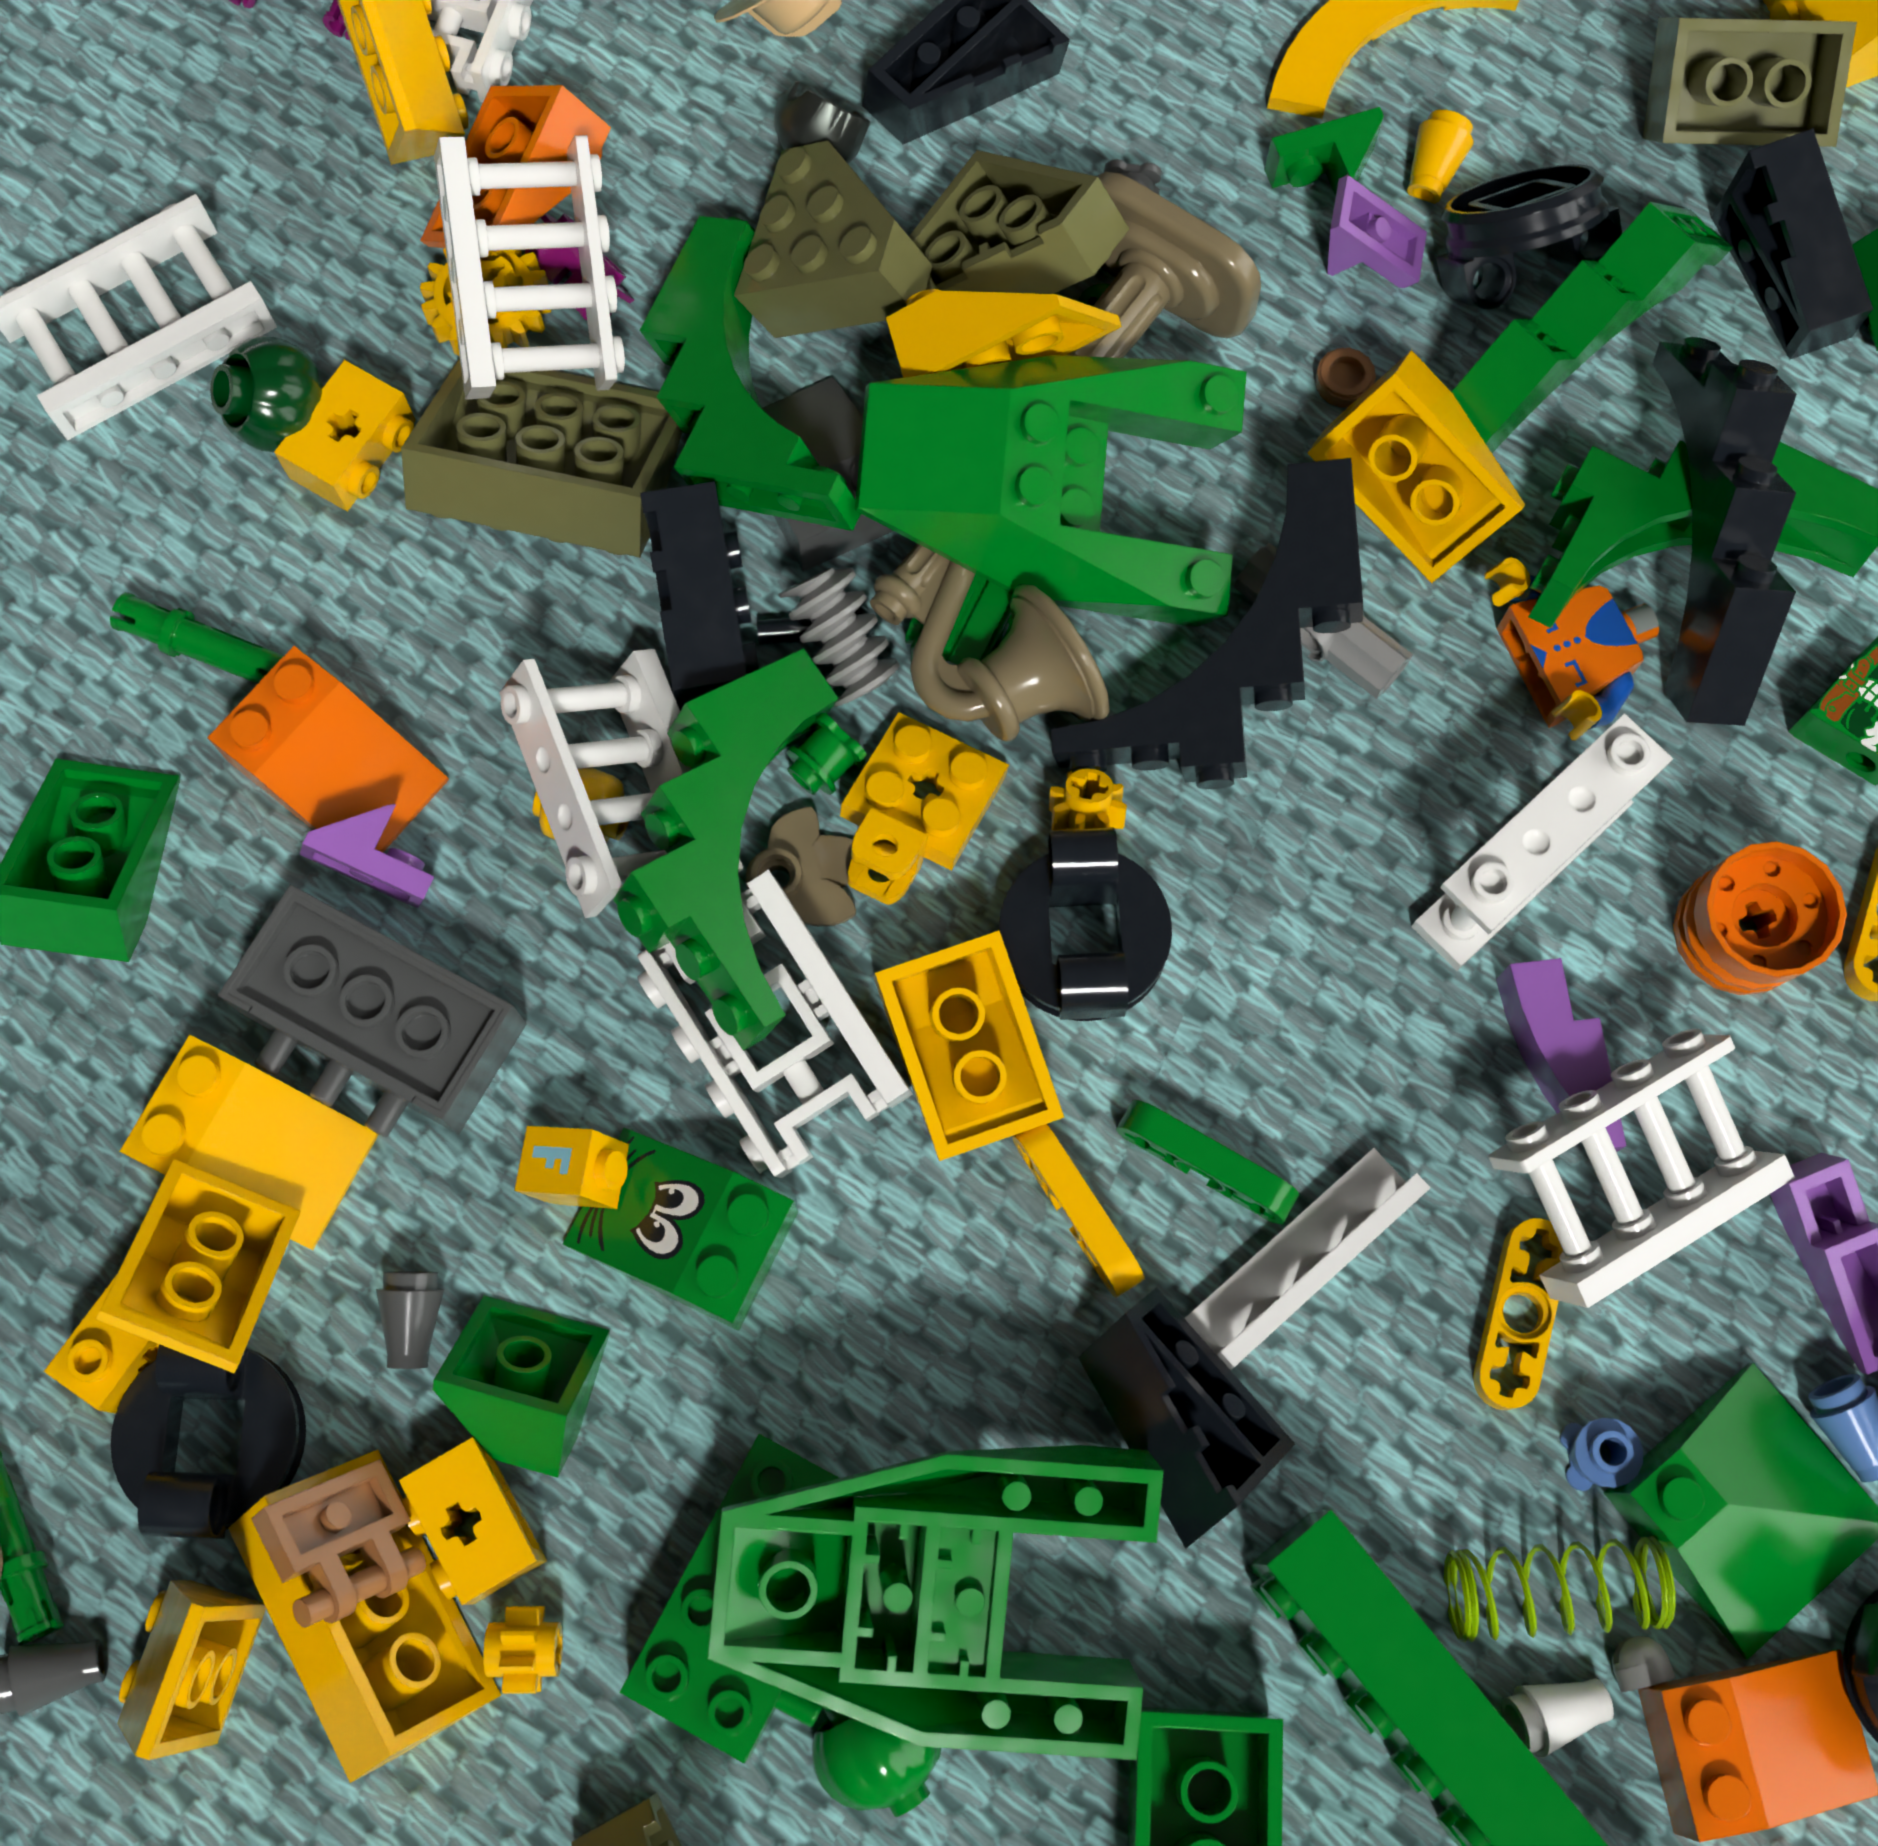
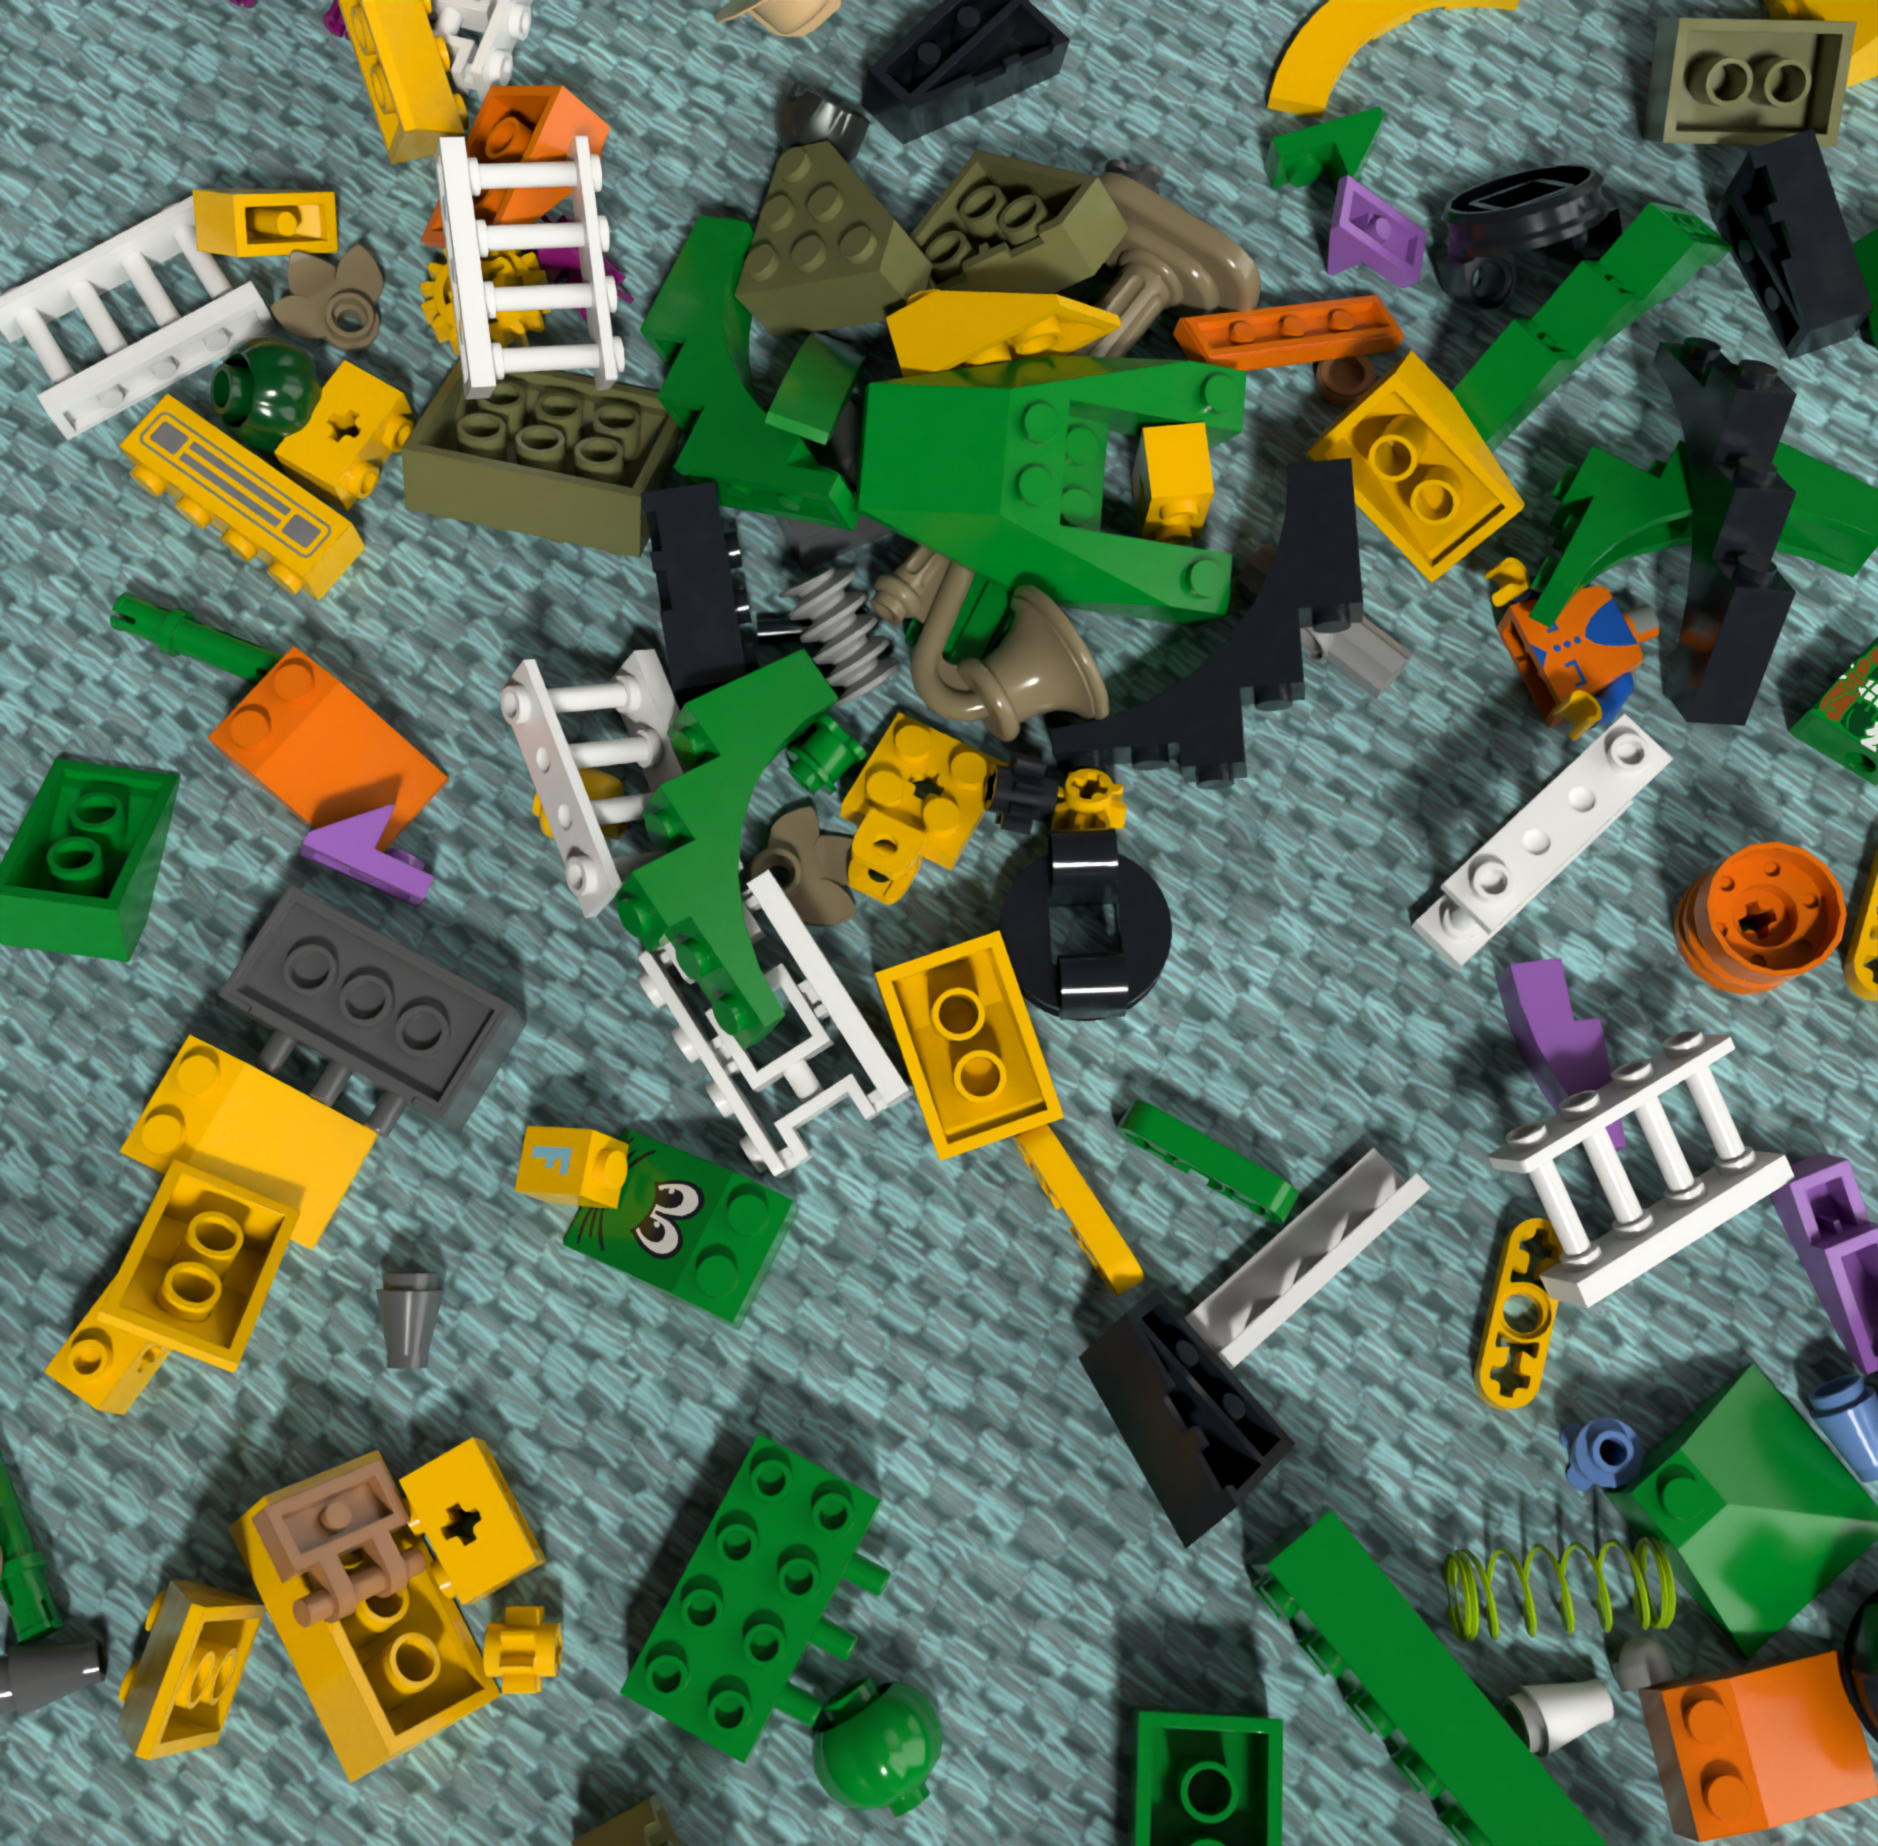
(148, 1438): black piece -> none
(241, 497): none -> yellow brick
(264, 221): none -> yellow slope
(327, 295): none -> dark tan plate
(522, 1382): green slope -> none
(817, 388): none -> green slope
(896, 1591): green wedge -> none
(1020, 793): none -> black gear
(1172, 482): none -> yellow brick
(1290, 334): none -> orange tile
(1438, 153): yellow cone -> none

